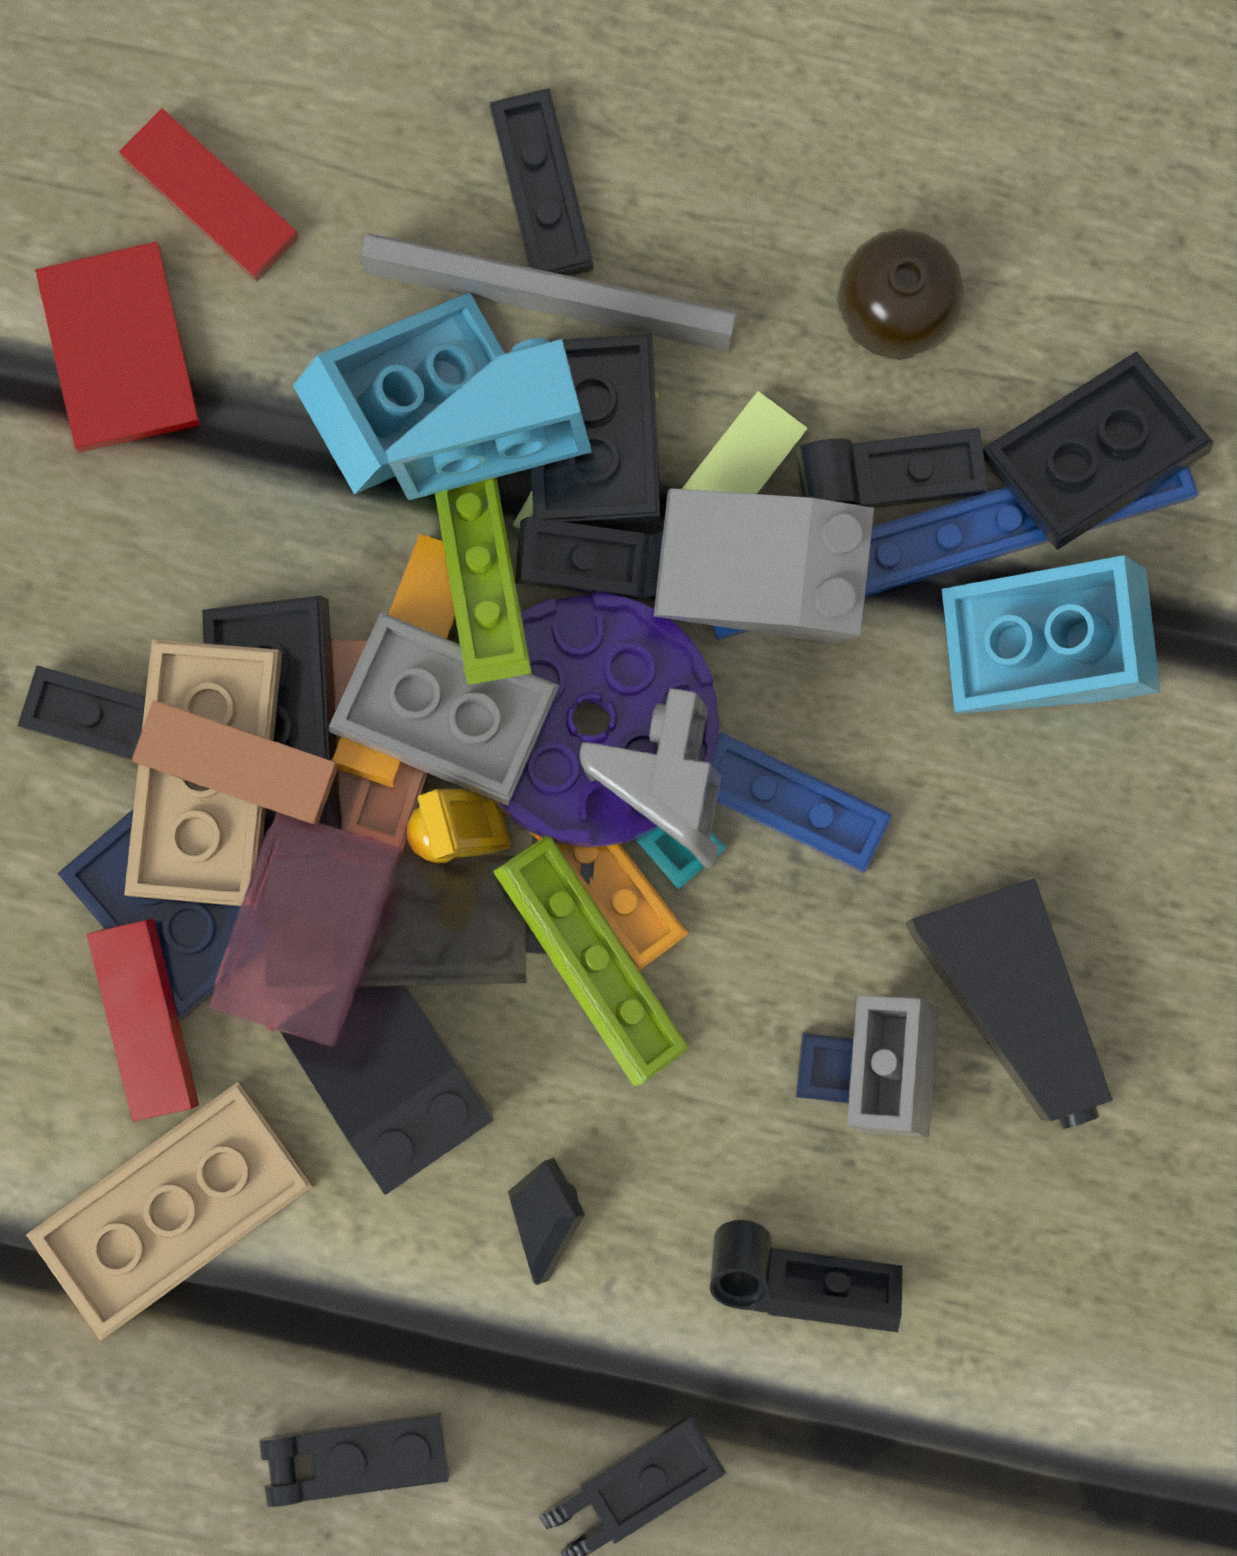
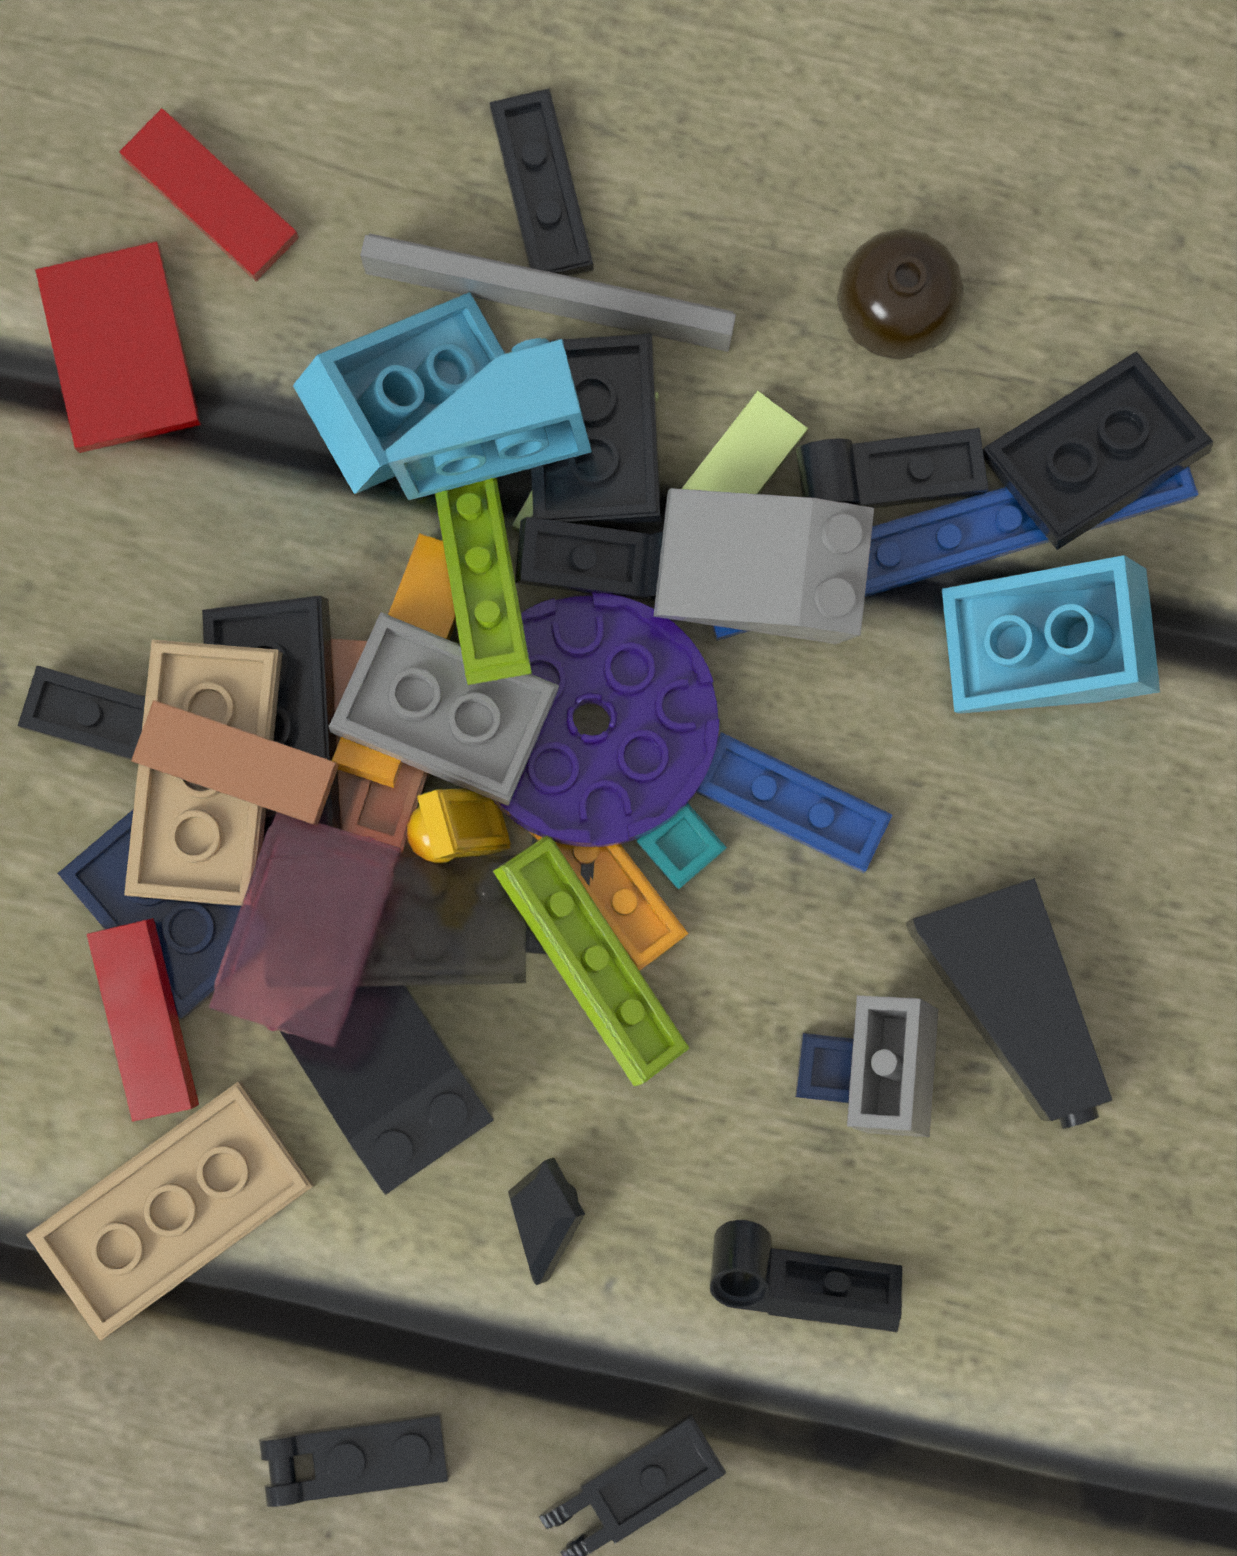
(669, 786): light grey piece -> none

